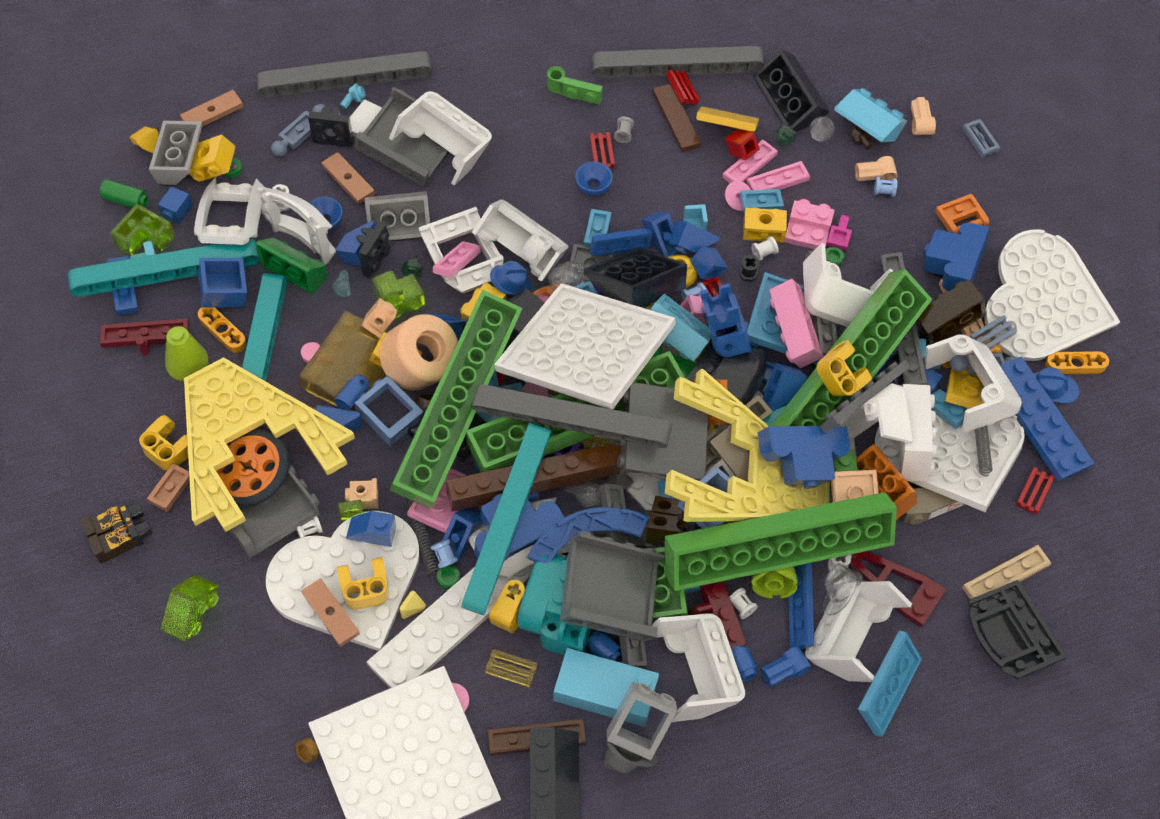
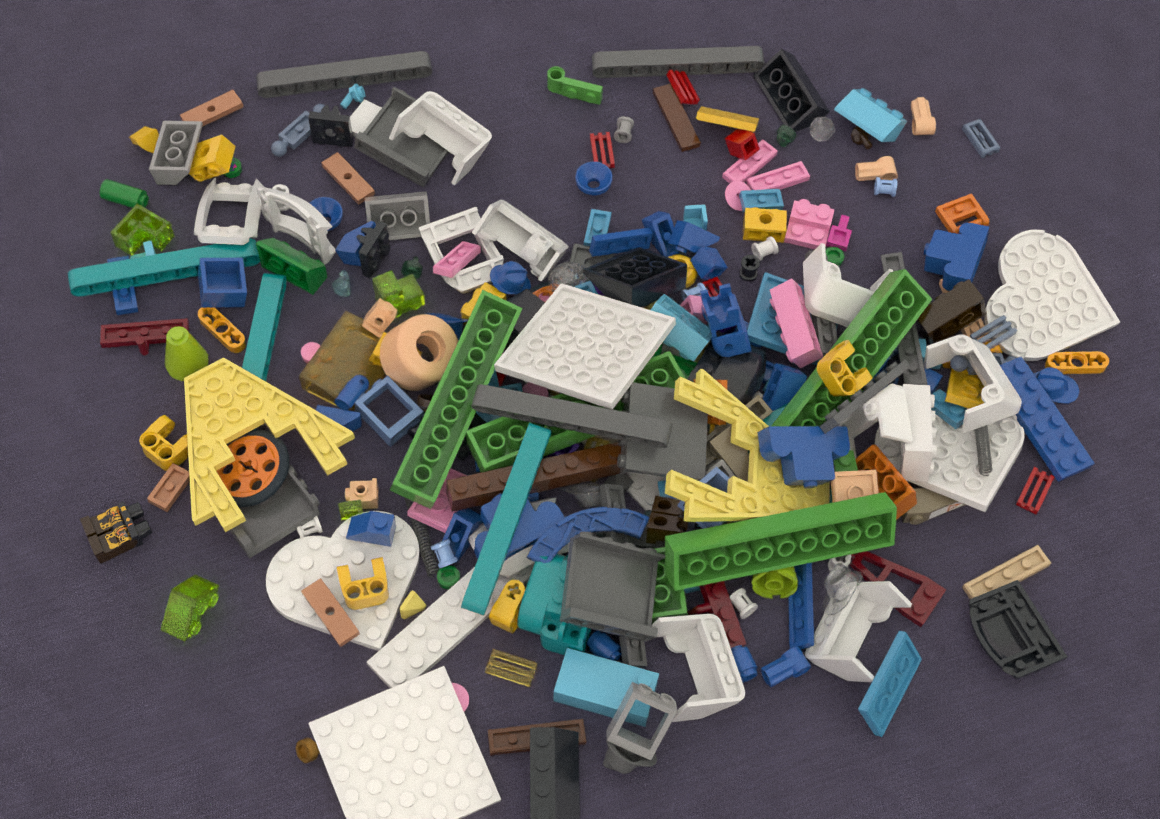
(175, 205): blue brick -> none

